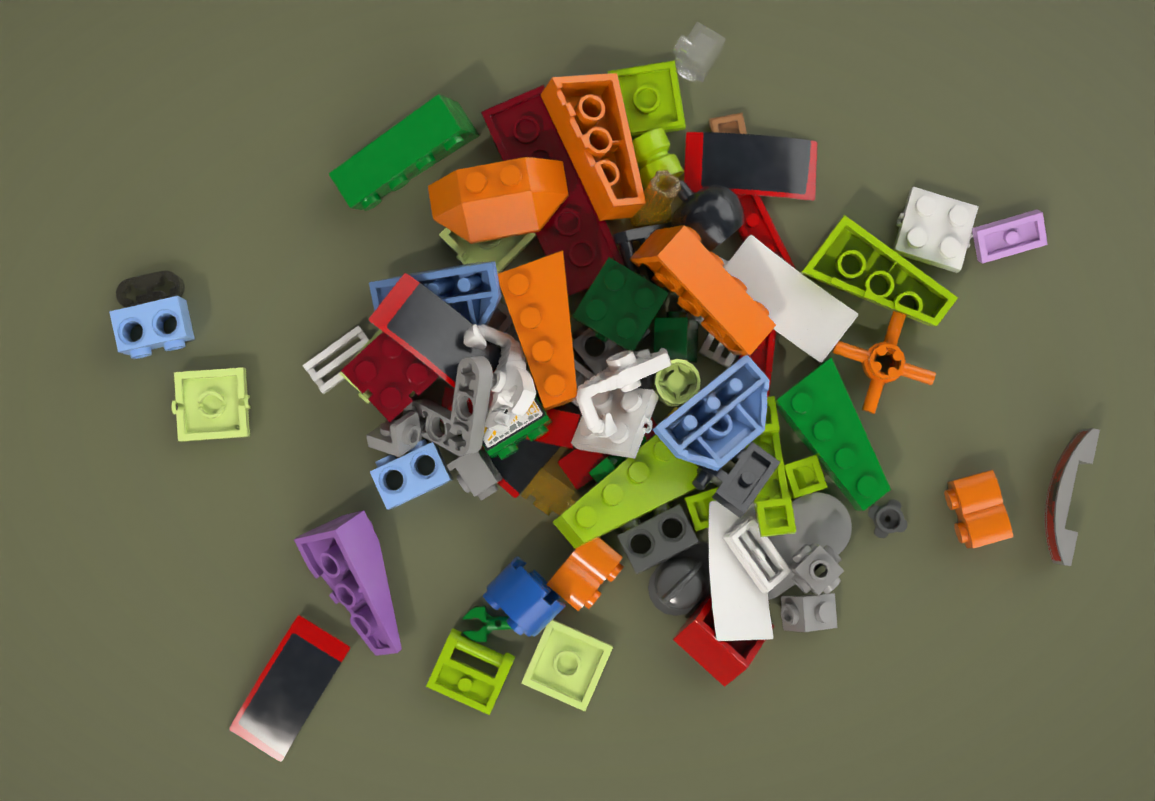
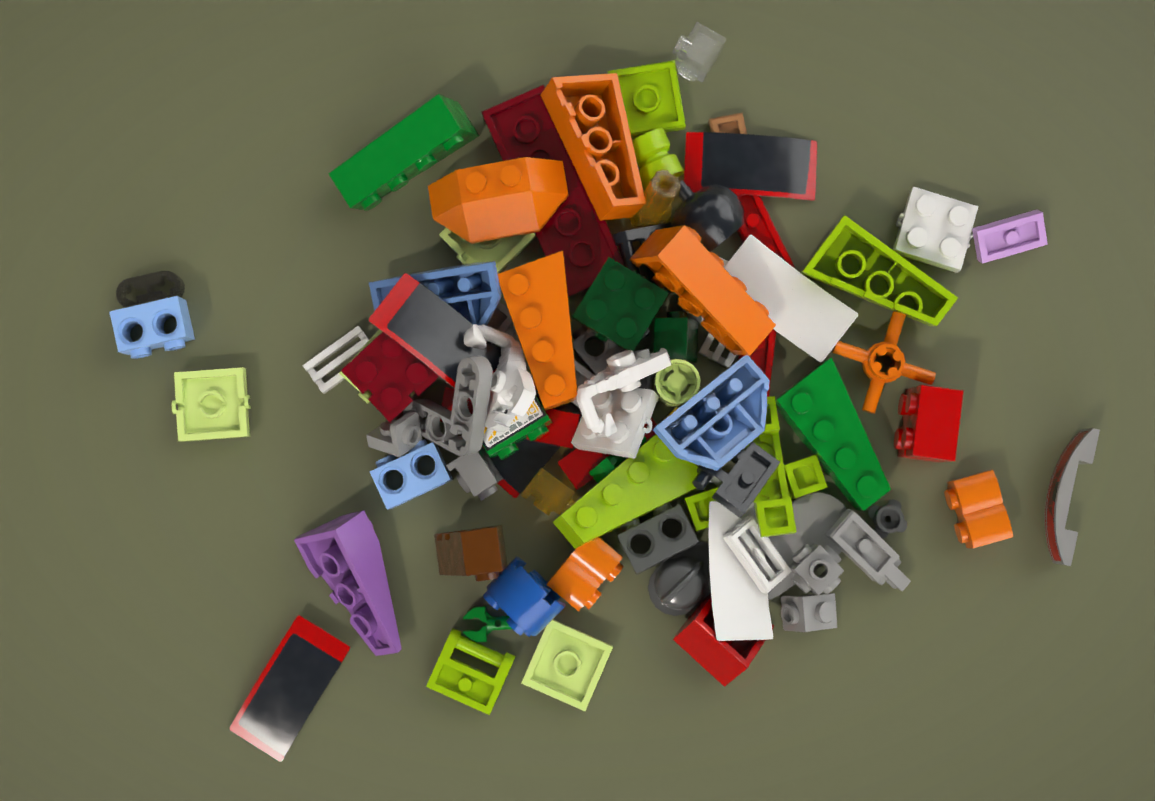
(472, 552): none -> reddish brown wedge
(867, 550): none -> light grey hinge
(929, 423): none -> red piece

